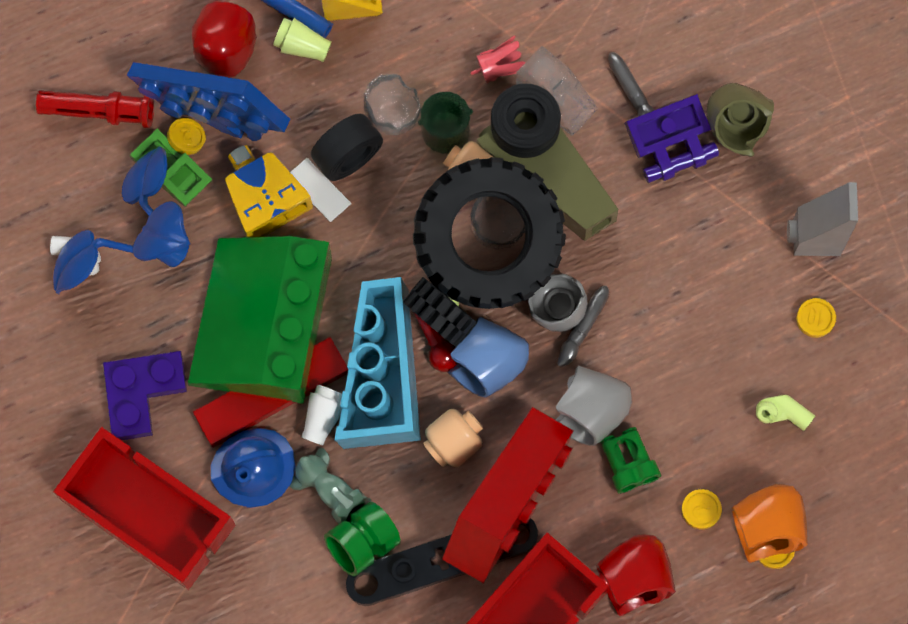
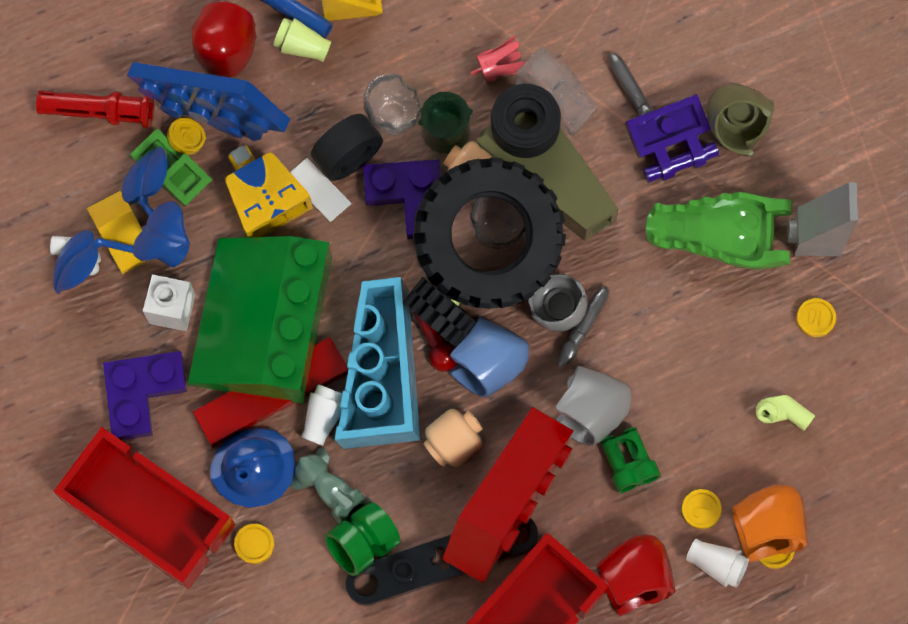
(117, 223): none -> yellow slope
(169, 302): none -> white brick
(254, 544): none -> yellow piece
(400, 184): none -> dark purple plate
(719, 562): none -> white cone
(725, 228): none -> bright green animal

